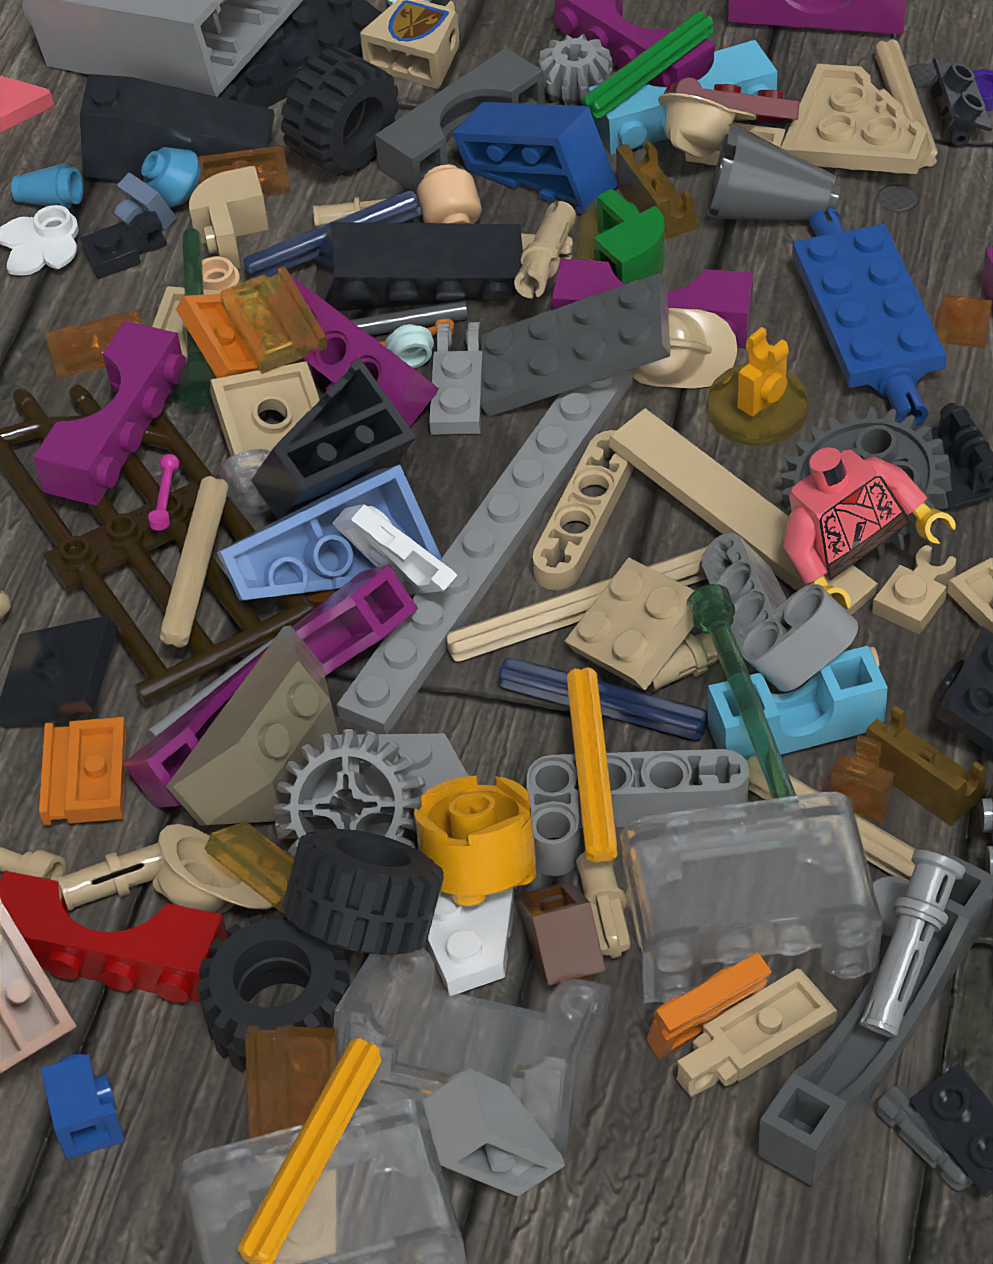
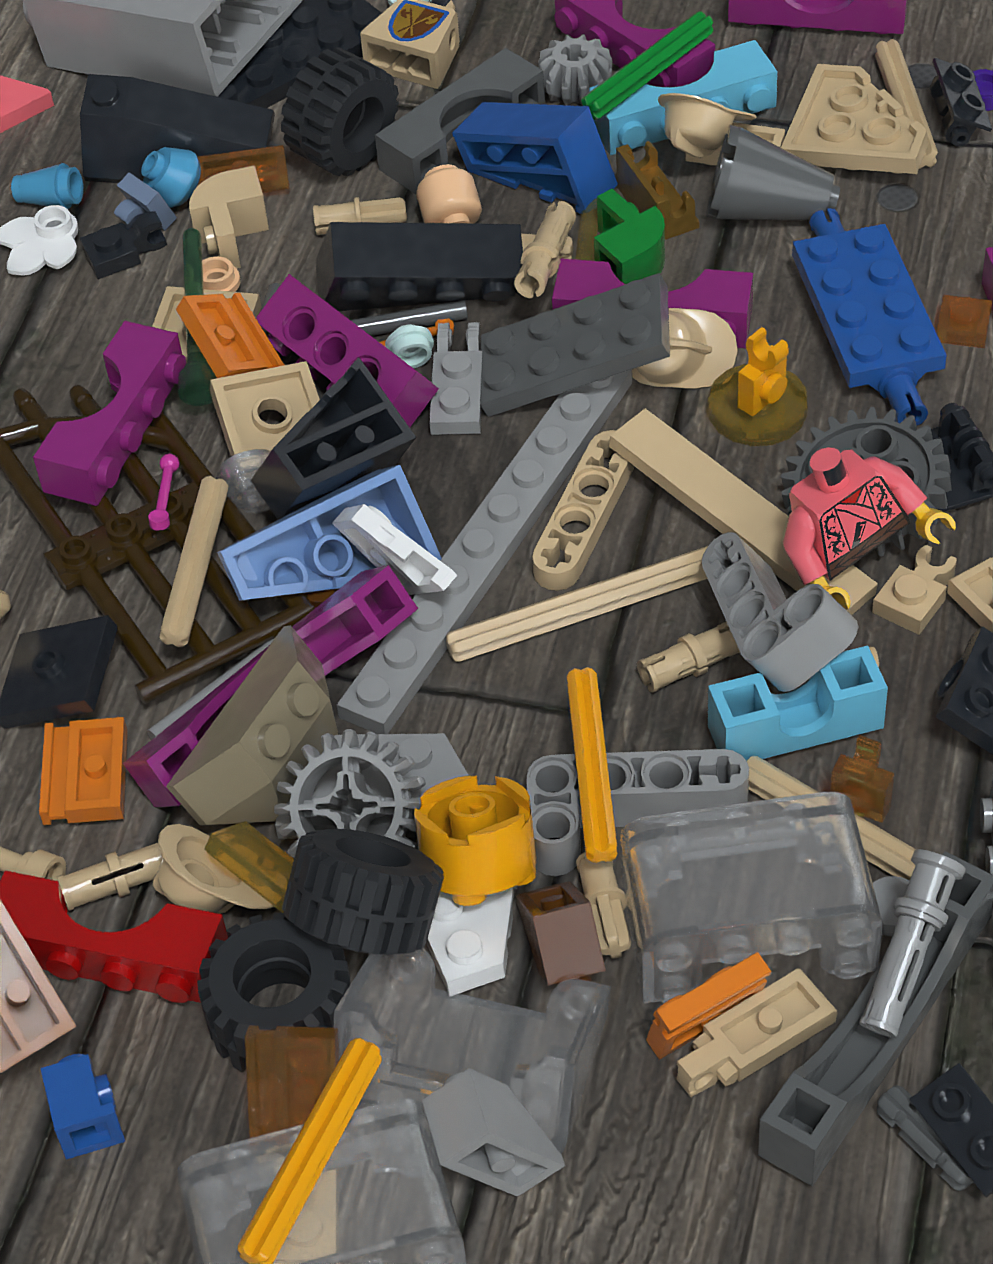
(81, 346): clear orange plate -> none
(273, 320): clear yellow plate -> none
(307, 245): dark blue axle -> none
(614, 700): dark blue axle -> none
(634, 624): tan plate -> none
(713, 613): clear green piece -> none
(767, 105): plate -> none
(926, 772): pearl gold hinge -> none

